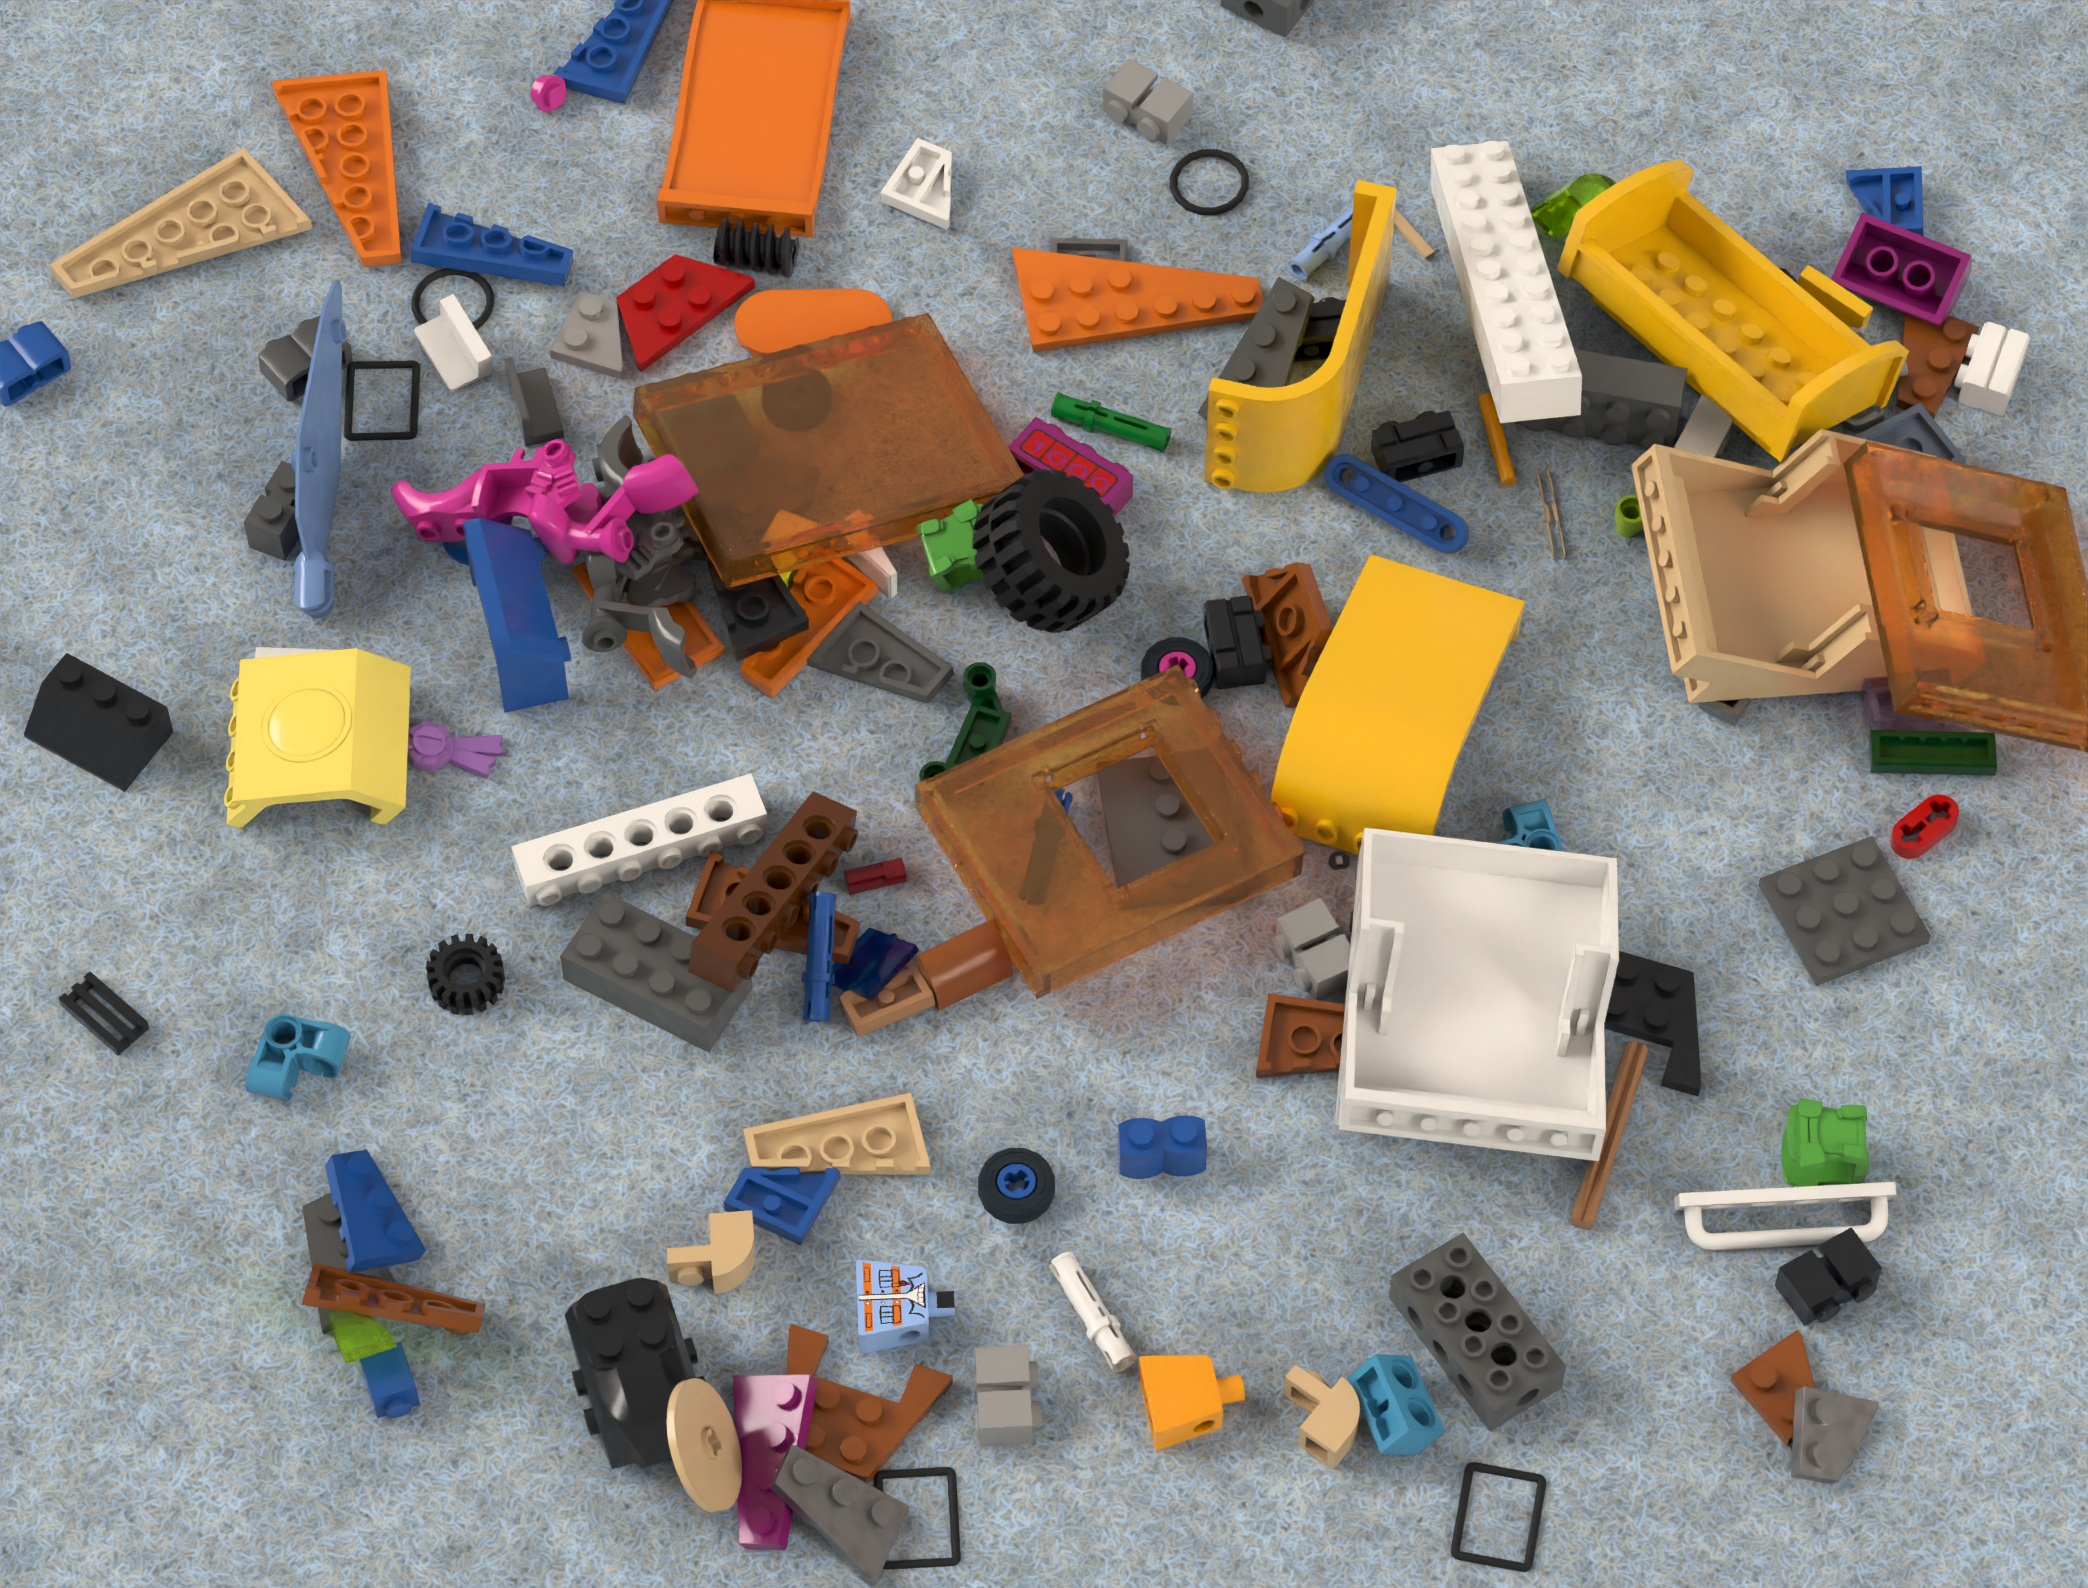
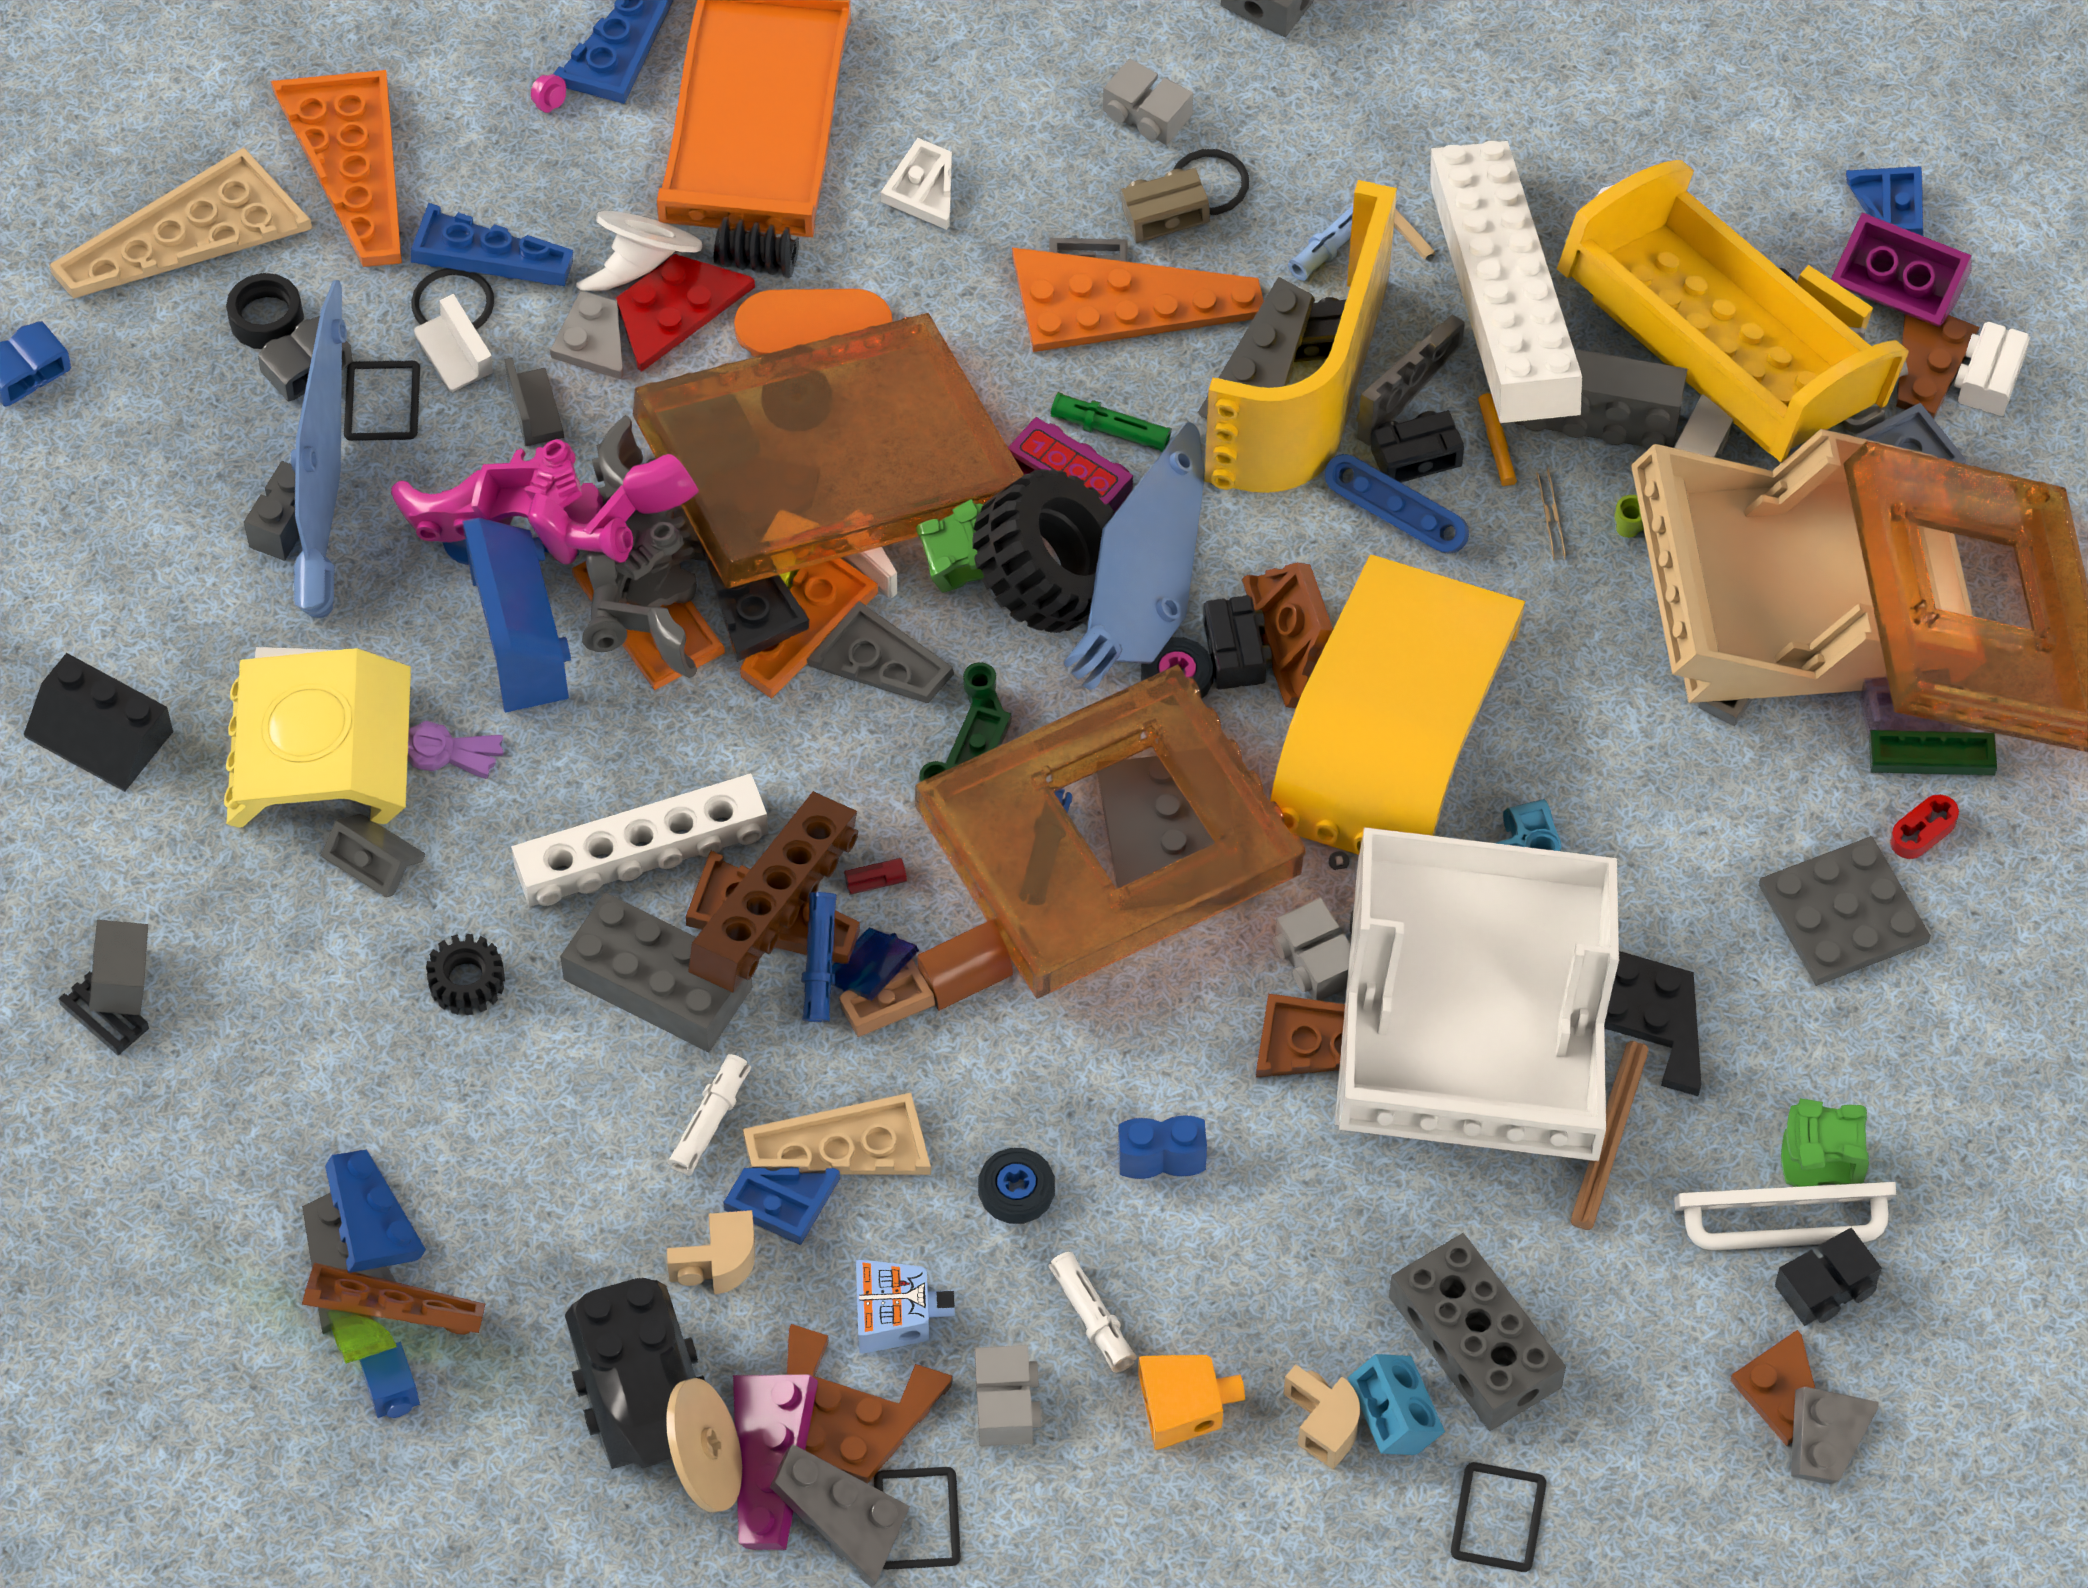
(118, 967): none -> dark grey panel
(258, 287): none -> black tyre
(315, 1049): dark azure piece -> none
(370, 853): none -> dark grey panel
(638, 248): none -> white piece
(716, 1101): none -> white pin
(1145, 564): none -> medium blue wing
(1165, 204): none -> dark tan brick
(1407, 377): none -> flat silver wing
(1559, 209): clear neon green brick -> none

